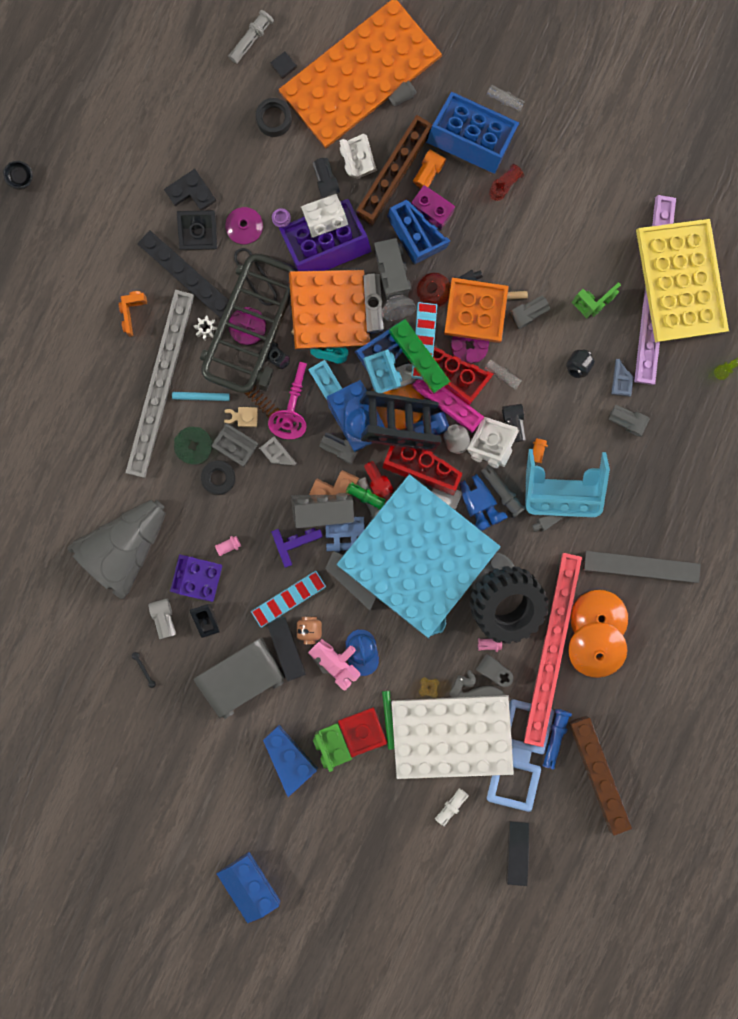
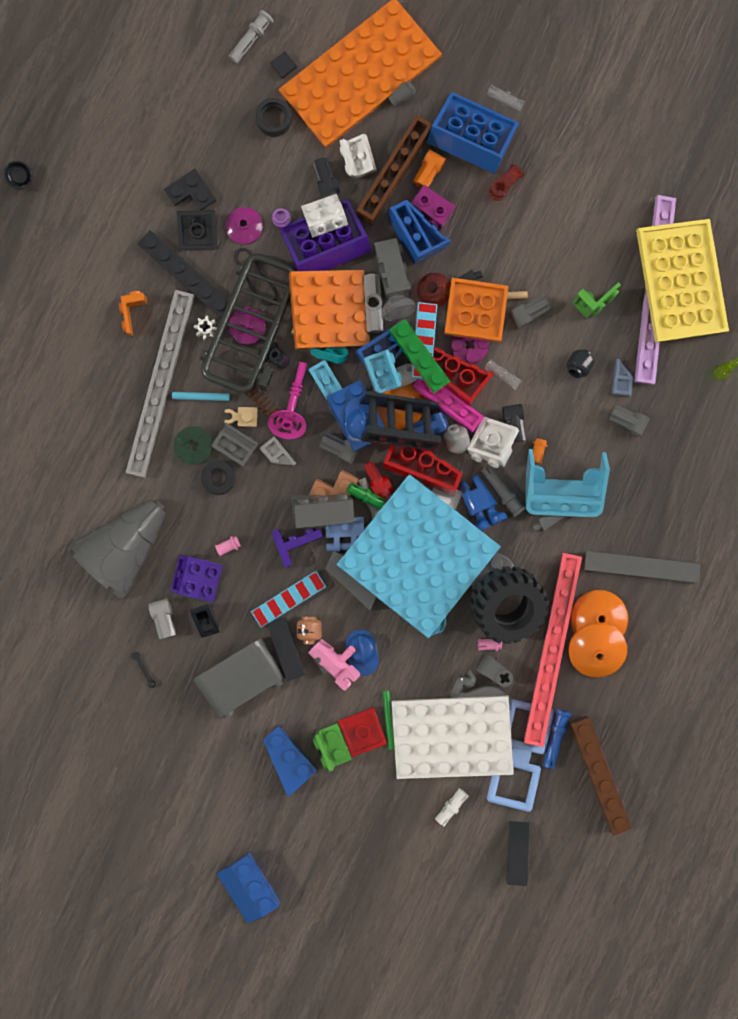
(429, 692): clear yellow plate -> none

